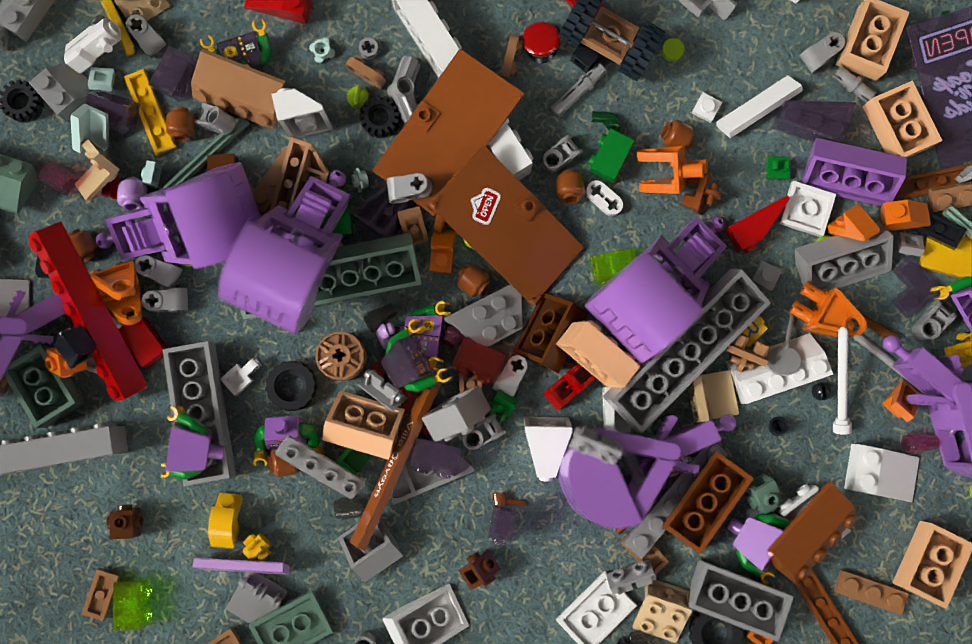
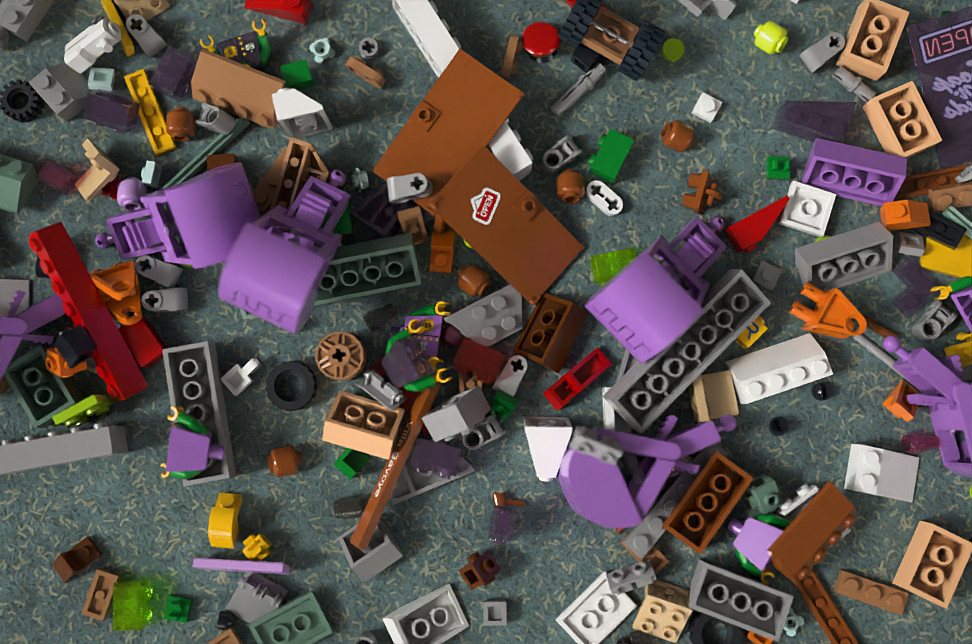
(76, 559): none -> reddish brown slope
(79, 413): none -> lime plate
(84, 244): dark orange head -> none
(90, 124): light aqua panel -> none
(124, 522): reddish brown brick -> none
(178, 608): none -> green tile
(225, 620): none -> black hinge
(275, 432): torso -> none
(297, 75): none -> green panel
(319, 467): light grey bracket -> none
(357, 96): lime tile -> none
(379, 104): black tyre -> none
(383, 333): lavender arm -> none
(405, 79): light grey piece -> none
(494, 612): none -> light grey plate
(598, 354): light nougat brick -> none
(607, 119): dark green arm -> none
(682, 169): orange piece -> none
(756, 355): medium nougat hips -> none
(759, 106): white tile -> none
(771, 37): none -> neon yellow head
(784, 360): light grey piece -> none
(796, 622): none -> light aqua plate
(842, 423): white piece -> none
(854, 225): orange slope -> none

